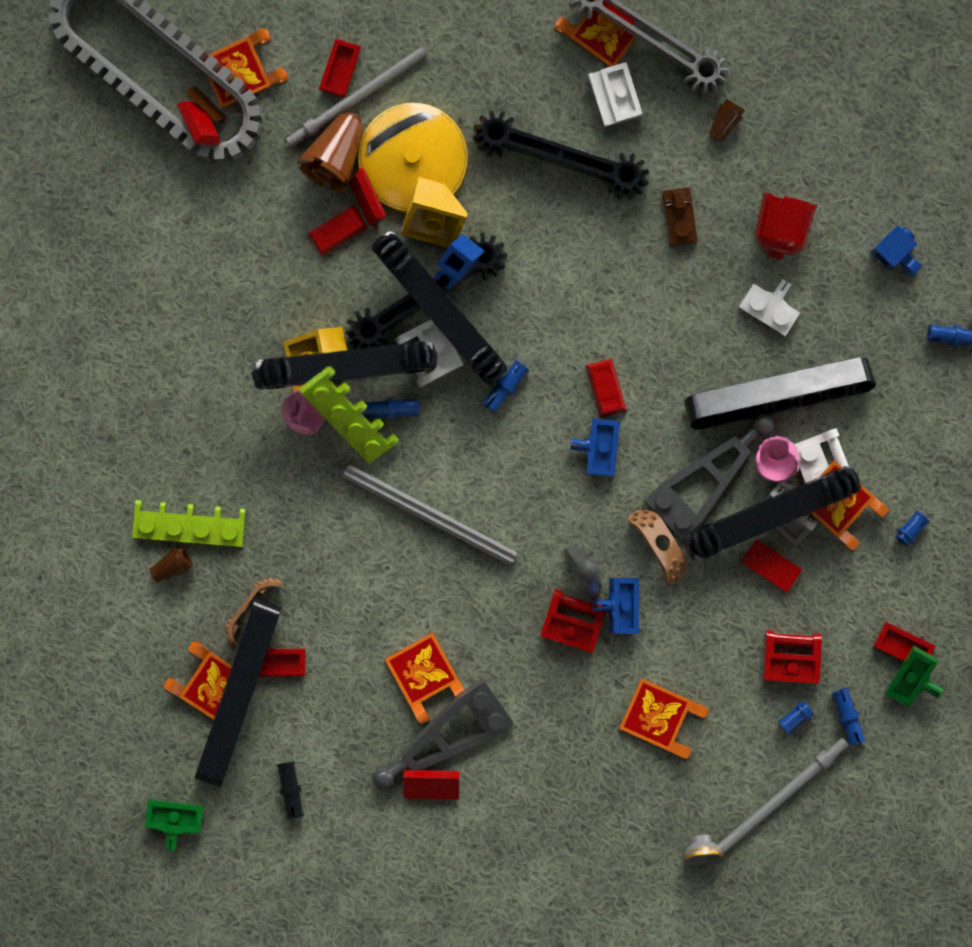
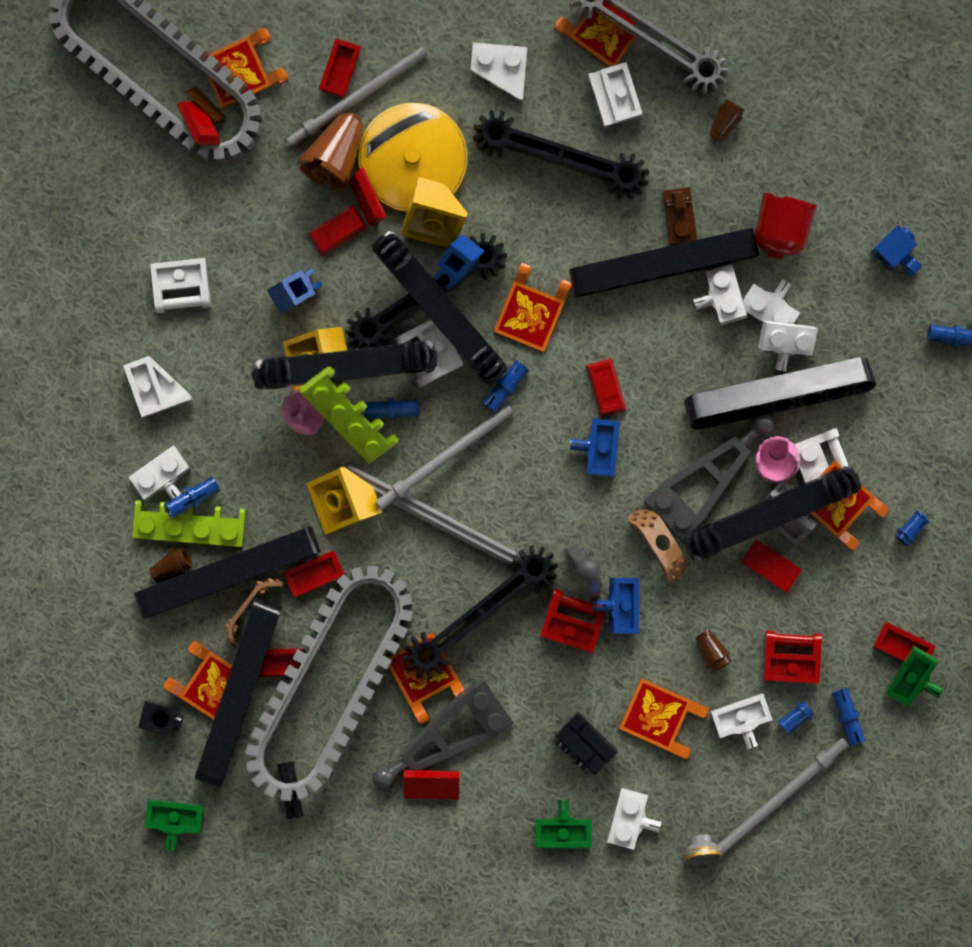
(148, 715): none -> black brick
(154, 387): none -> white wing
(160, 474): none -> white plate
(178, 276): none -> white plate
(191, 497): none -> blue pin
(227, 572): none -> black beam
(293, 290): none -> blue brick
(297, 676): none -> light grey piece
(314, 573): none -> red tile
(342, 499): none -> yellow slope
(401, 488): none -> light grey bar
(481, 611): none -> black arm
(501, 66): none -> white wing
(529, 313): none -> flag
(563, 830): none -> green plate
(585, 743): none -> black brick
(630, 819): none -> white plate
(663, 262): none -> black beam
(713, 652): none -> reddish brown cone
(723, 295): none -> white plate
(742, 718): none -> white plate
(787, 340): none -> white plate

